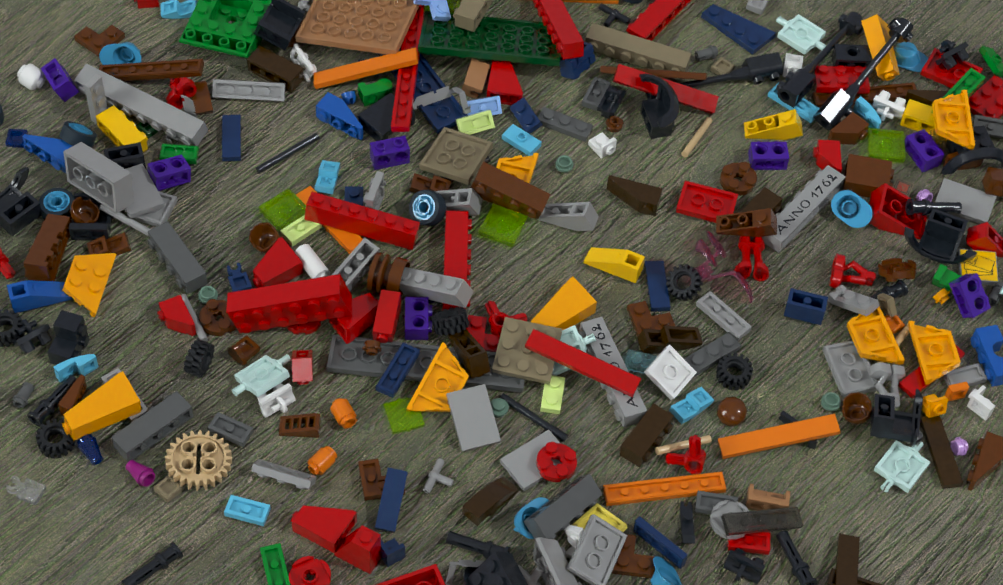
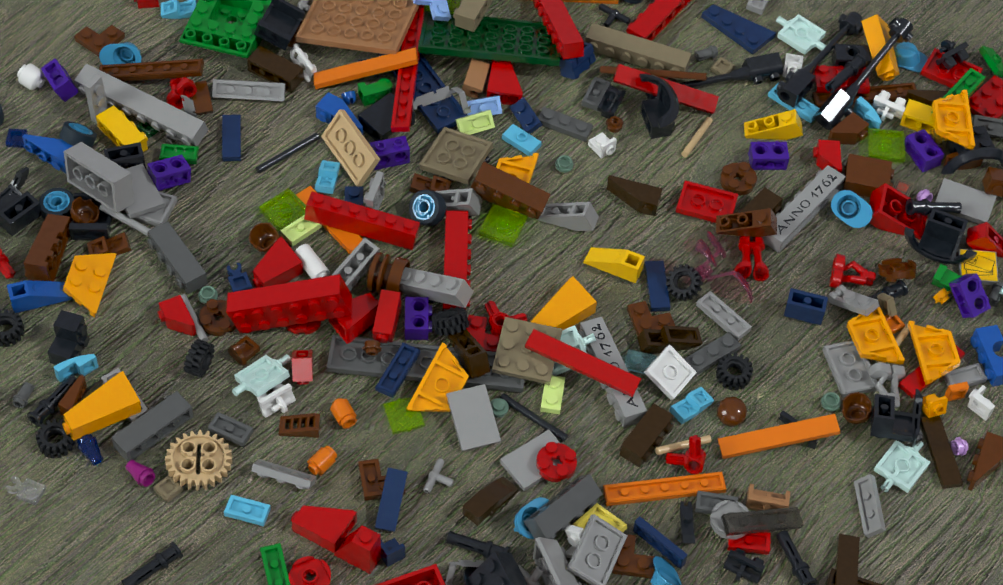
(41, 333): black hips -> none
(350, 147): none -> tan plate
(850, 69): none -> black pin
(869, 506): none -> light grey plate

